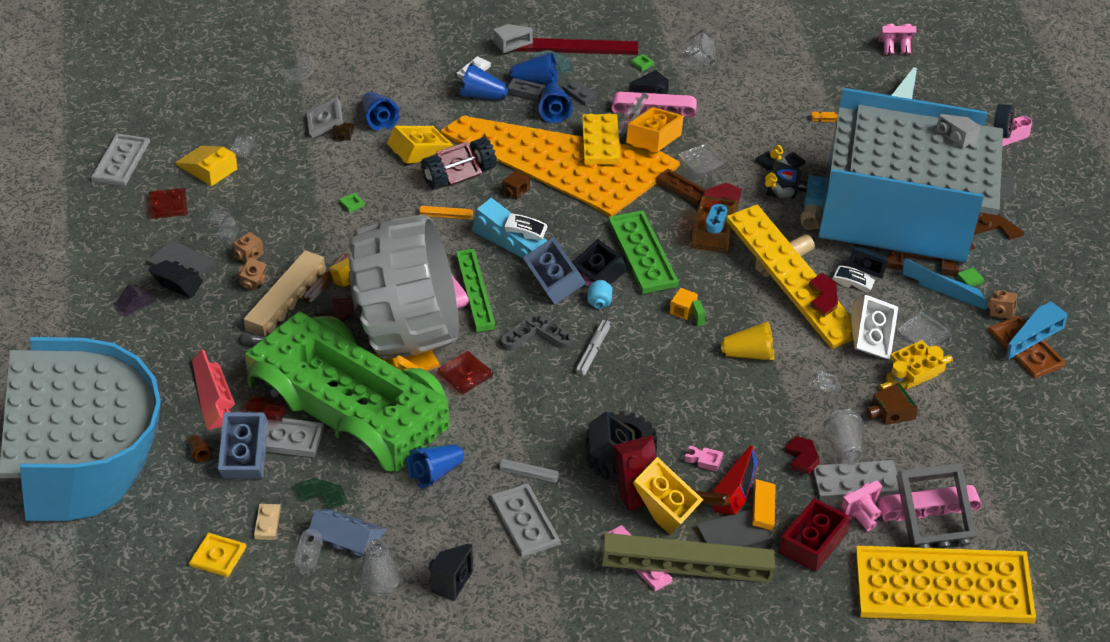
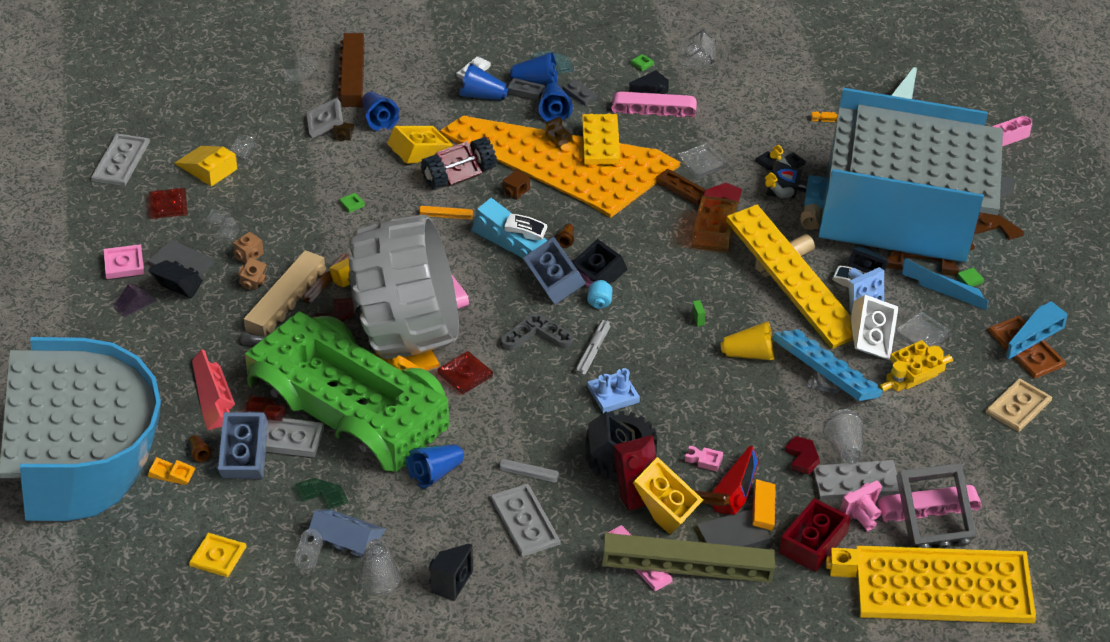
(123, 261): none -> bright pink plate
(166, 471): none -> light orange slope
(267, 521): tan plate -> none
(352, 68): none -> reddish brown brick
(475, 290): bright green plate -> none
(512, 37): light grey slope -> none
(557, 133): none -> dark brown bracket
(566, 232): none -> reddish brown cone
(581, 46): dark red tile -> none
(613, 391): none -> light blue plate
(632, 113): clear plate -> none
(643, 252): bright green plate -> none
(654, 129): light orange brick -> none
(682, 303): light orange brick -> none
(718, 219): dark azure beam -> none
(827, 365): none -> dark azure plate
(828, 298): dark red tile -> none
(842, 562): none -> yellow brick
(866, 284): none -> light blue plate
(890, 33): bright pink plate -> none
(892, 405): reddish brown torso -> none
(958, 129): light grey slope -> none
(1002, 304): medium nougat brick -> none
(1004, 119): black wheel -> none
(1018, 405): none -> tan tile

